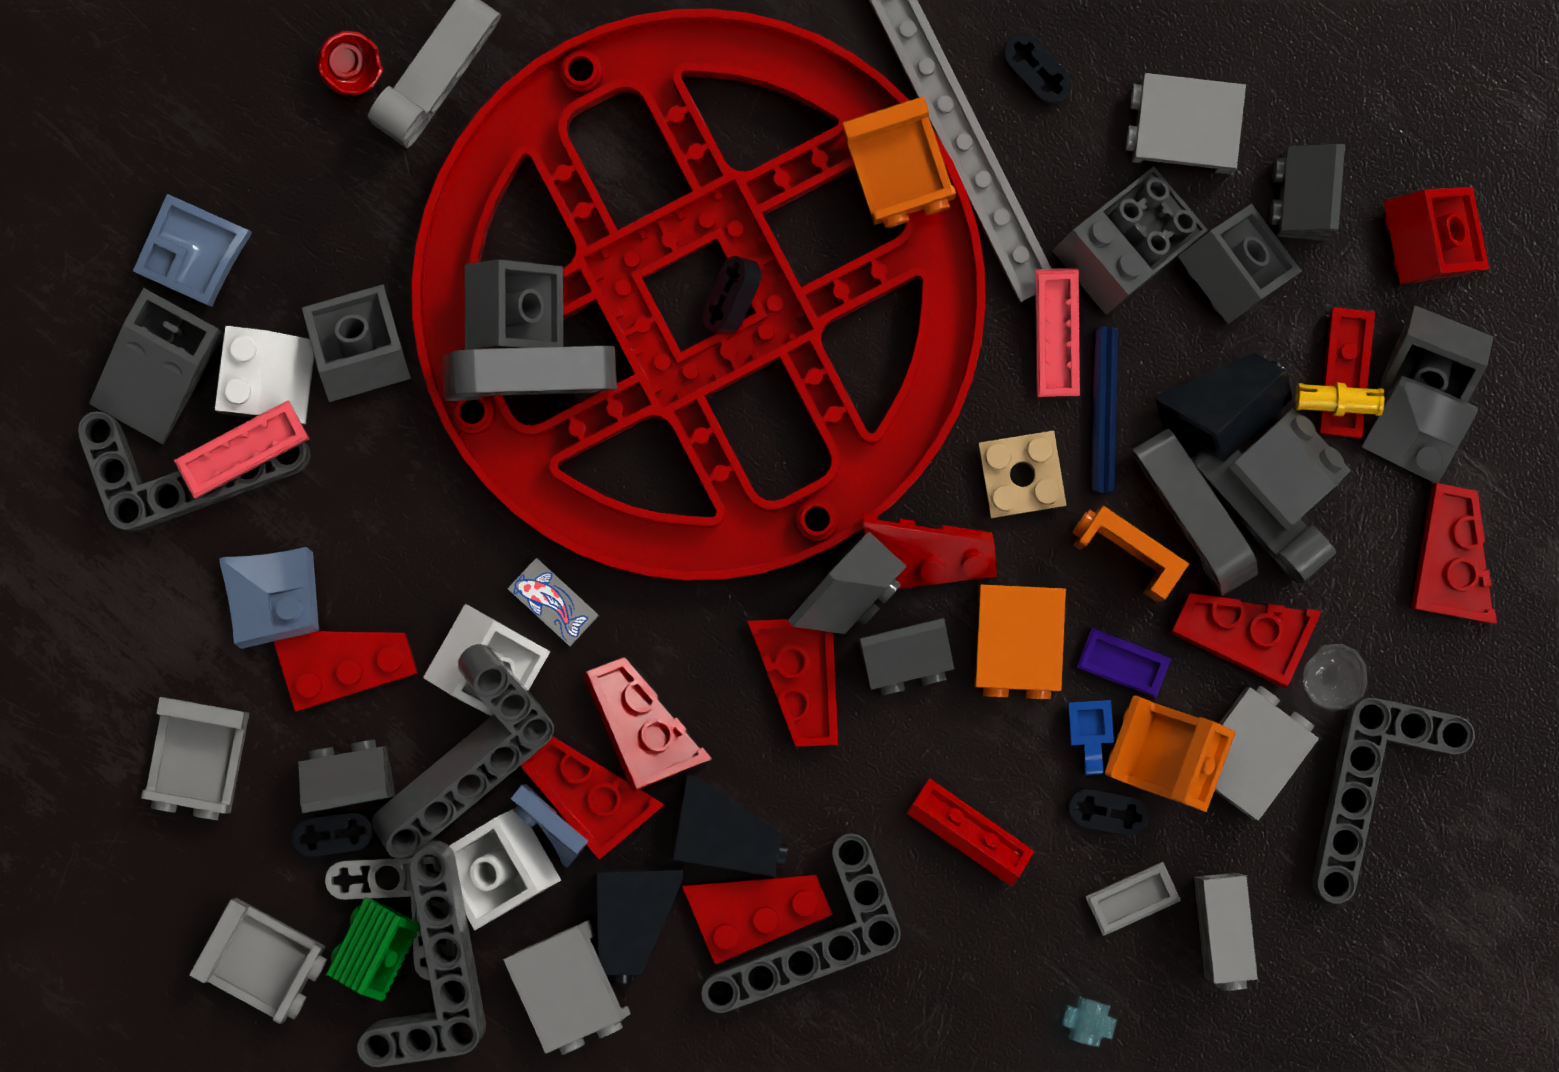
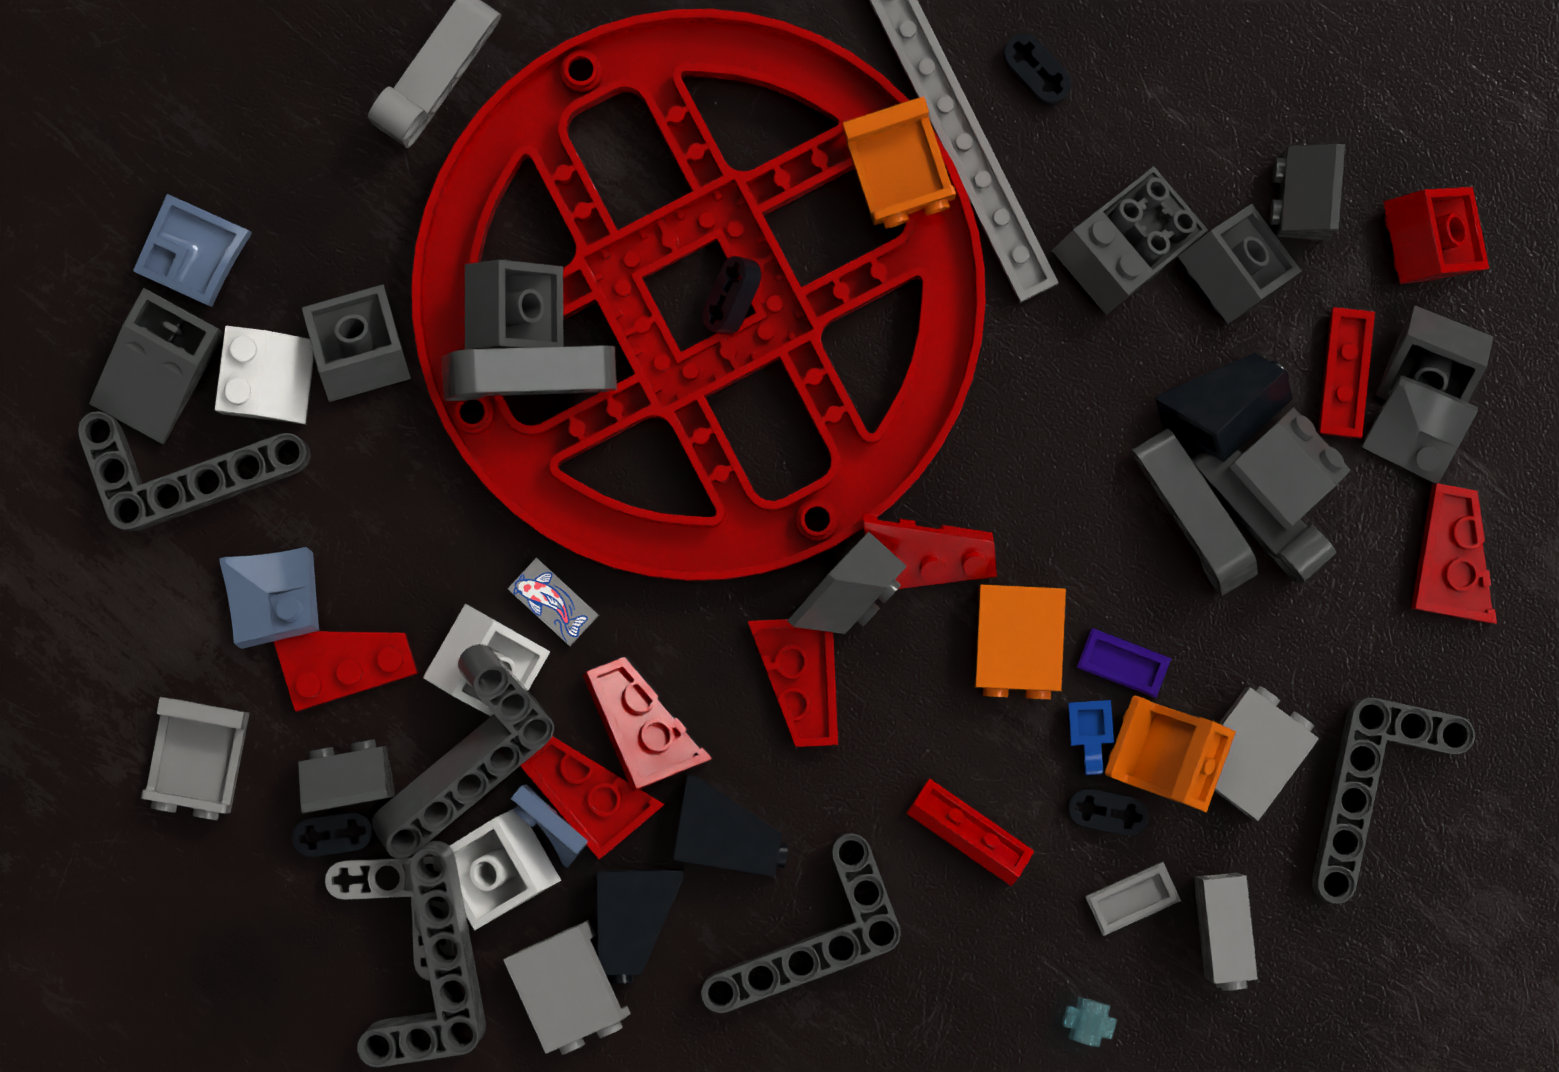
(241, 449): coral plate -> none
(260, 960): light grey panel -> none
(349, 63): red hair -> none
(373, 949): green brick -> none
(754, 912): red wing -> none
(907, 655): dark grey slope -> none
(1041, 455): tan piece -> none
(1057, 332): coral plate -> none
(1104, 410): dark blue axle -> none
(1166, 564): orange panel -> none
(1187, 122): light grey panel -> none
(1249, 635): red wing -> none
(1335, 677): clear hair -> none
(1339, 399): yellow pin -> none

